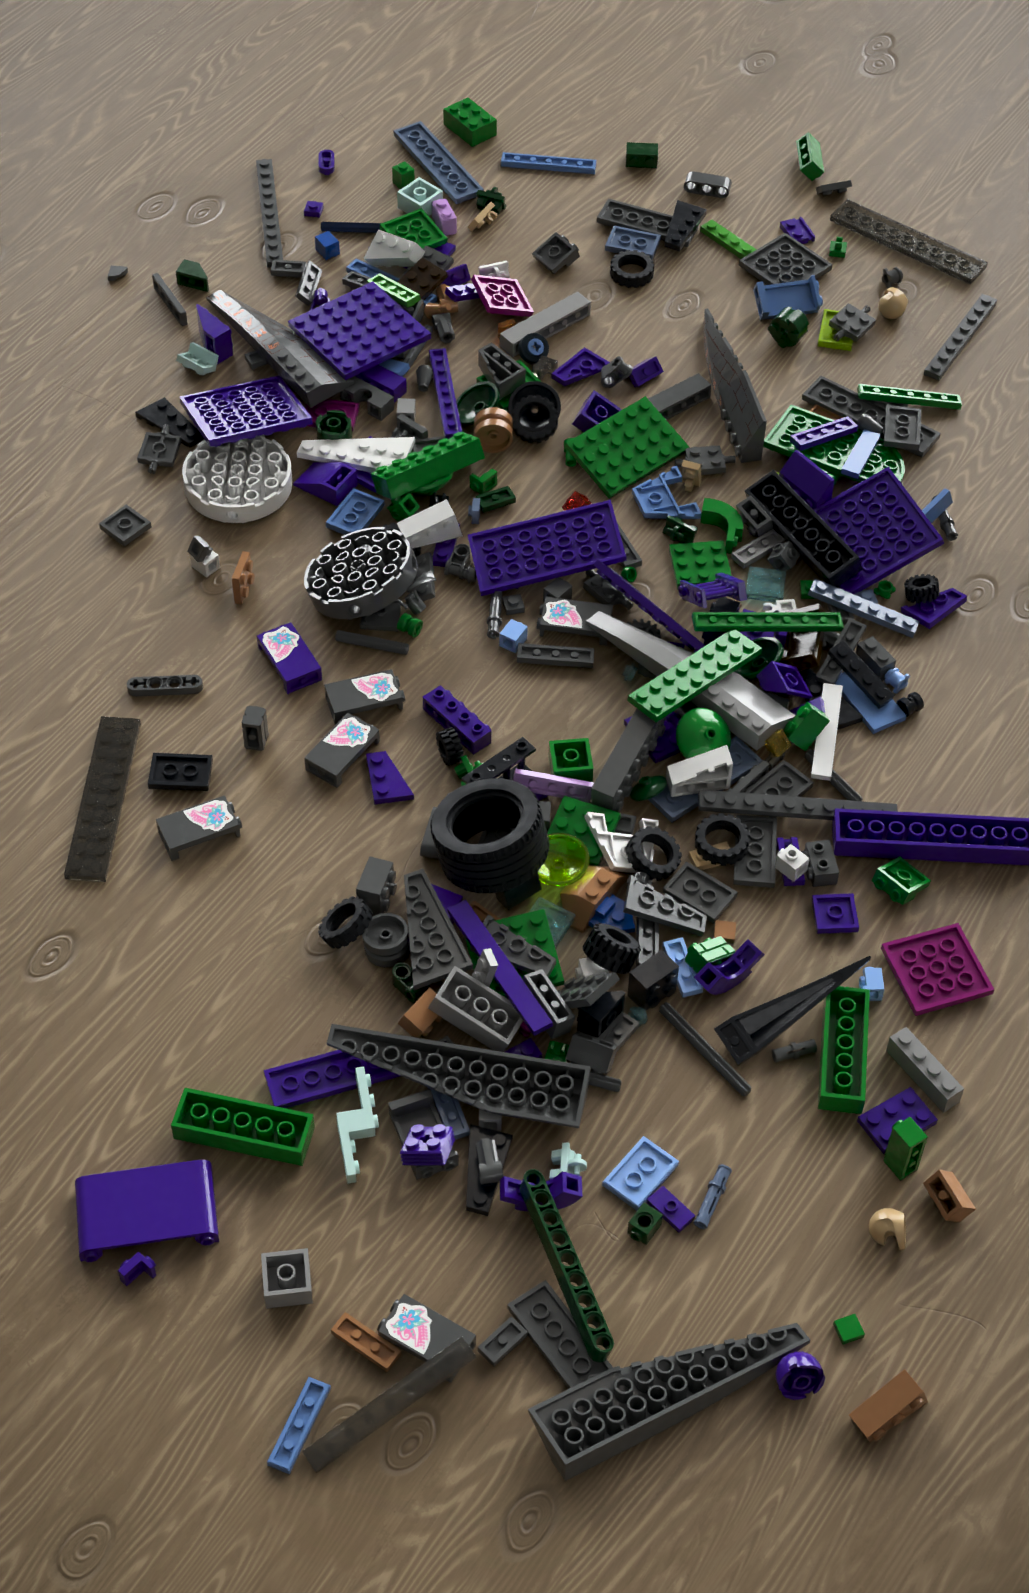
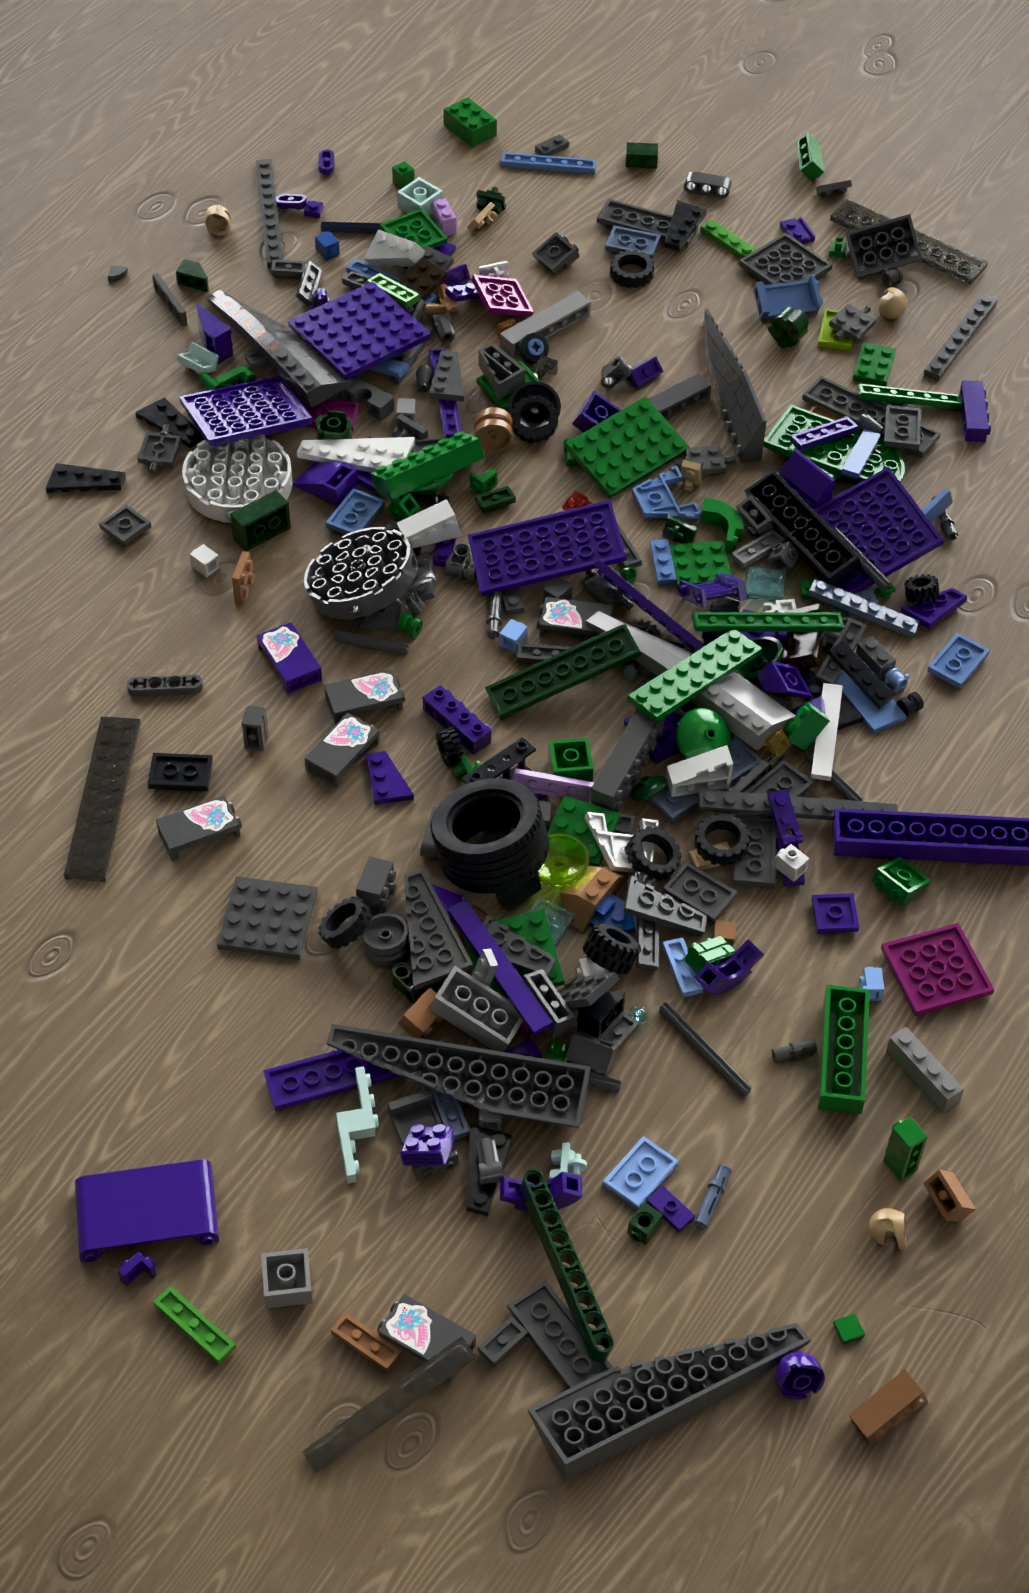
(84, 478): none -> black wing
(194, 1325): none -> bright green plate
(199, 549): dark grey tile -> none
(217, 218): none -> tan helmet
(236, 376): none -> green beam
(243, 1126): green brick -> none
(260, 520): none -> dark green brick
(267, 918): none -> dark grey plate
(292, 201): none -> dark purple plate
(299, 1425): medium blue tile -> none
(385, 381): dark purple brick -> none
(438, 162): sand blue plate -> none
(447, 378): none -> dark grey wing
(474, 510): sand blue plate -> none
(476, 399): dark green dish -> none
(552, 146): none -> dark grey plate
(563, 671): none -> dark green plate
(578, 367): dark purple wing -> none
(653, 981): black brick -> none
(663, 562): none -> medium blue plate
(758, 1027): black plate -> none
(784, 817): none -> dark purple plate
(822, 863): dark grey brick -> none
(867, 566): none -> dark grey axle
(874, 364): none -> green plate
(880, 1119): dark purple plate -> none
(883, 246): none -> dark grey slope
(958, 660): none -> medium blue plate
(974, 411): none -> dark purple brick

